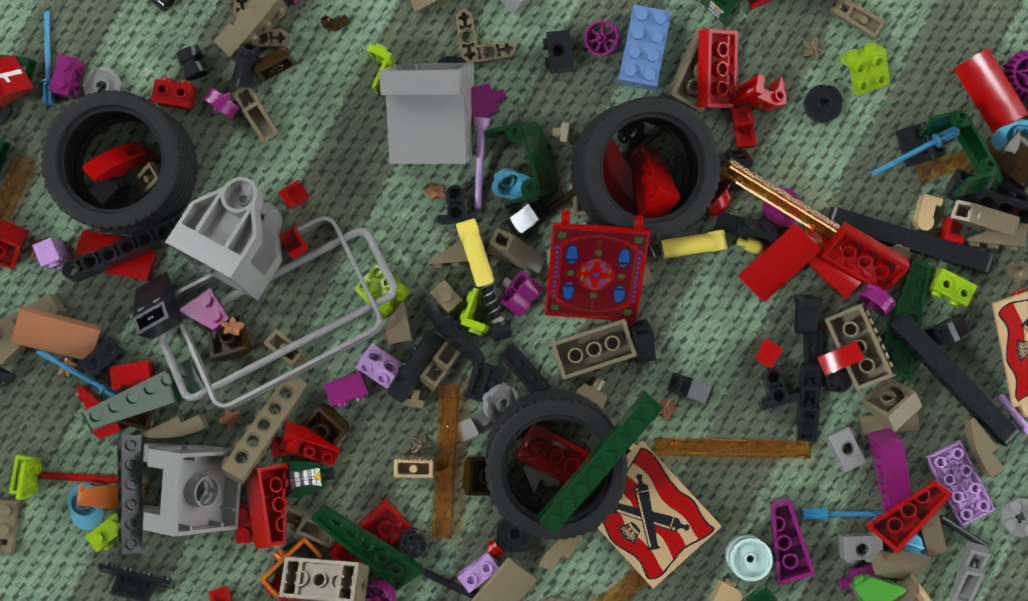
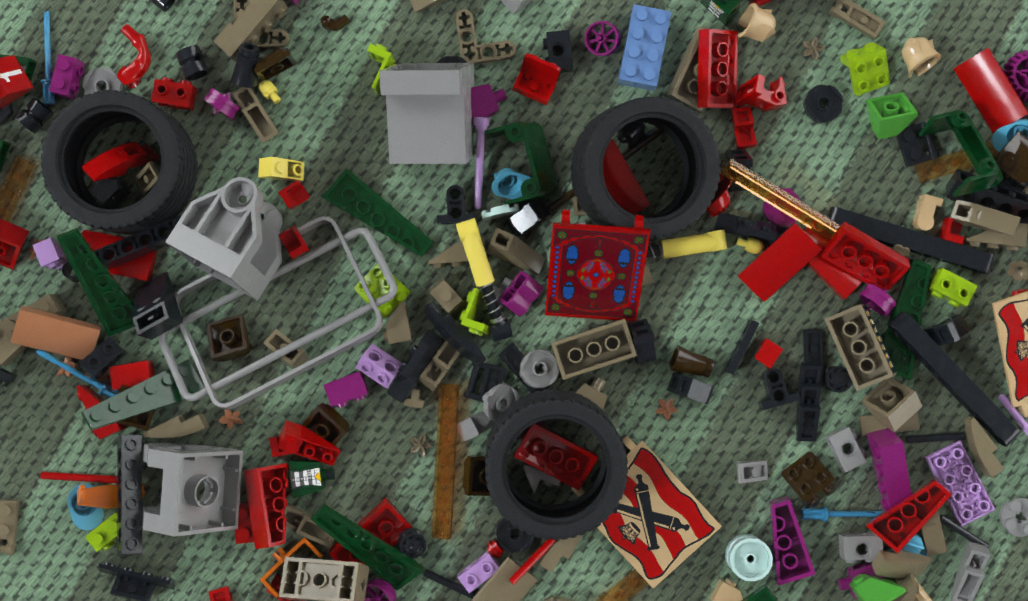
(25, 476): lime bracket -> none
(34, 115): none -> black wheel
(101, 288): none -> dark green wing
(136, 70): none -> red piece
(206, 310): magenta wing -> none
(232, 327): nougat plant -> none
(240, 471): dark tan brick -> none
(269, 91): none -> light yellow cylinder
(281, 169): none -> light yellow slope
(363, 203): none -> dark green wing
(414, 467): tan brick -> none
(435, 191): nougat plant -> none
(500, 211): none -> light aqua tile
(529, 374): none -> light grey plate
(531, 561): none -> red axle
(537, 79): none -> red bracket
(564, 133): dark tan tile -> none
(600, 462): dark green brick -> none
(652, 182): red wedge -> none
(690, 362): none -> dark brown plant
(732, 448): clear orange tile -> none
(741, 347): none -> black tile
(751, 471): none -> light grey slope
(757, 22): none -> tan helmet
(806, 313): black tile -> none
(810, 479): none -> dark brown bracket
(841, 358): red slope -> none
(890, 114): none -> bright green slope
(919, 55): none -> tan helmet
(935, 437): none -> black bar
(938, 140): dark azure piece -> none

